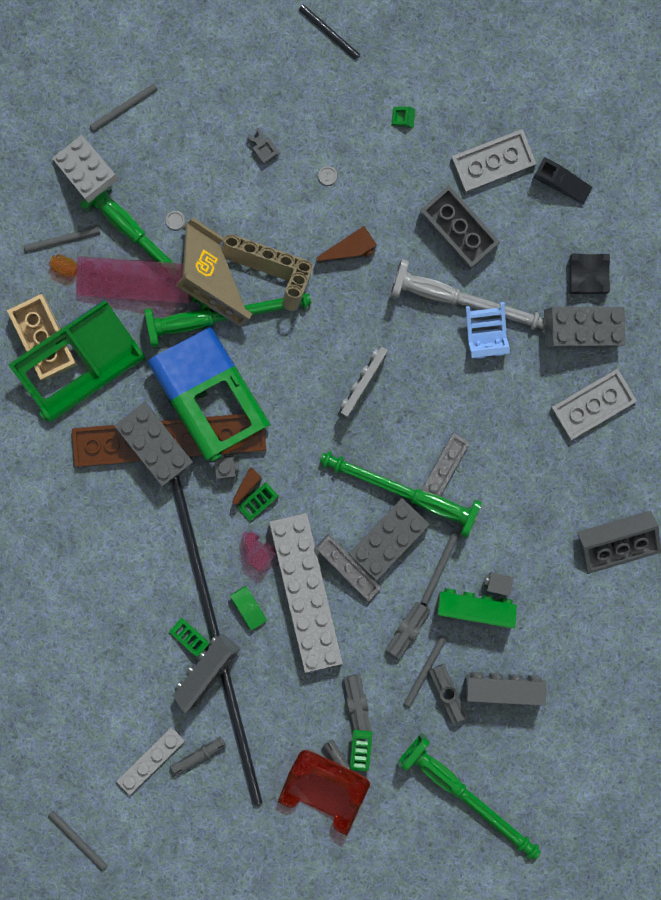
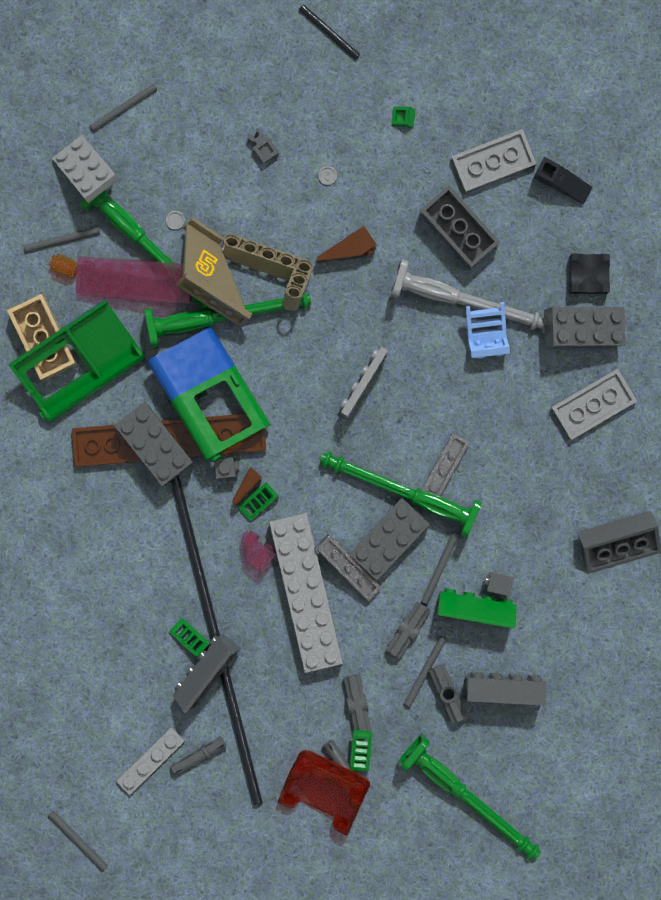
(248, 608): green slope -> none

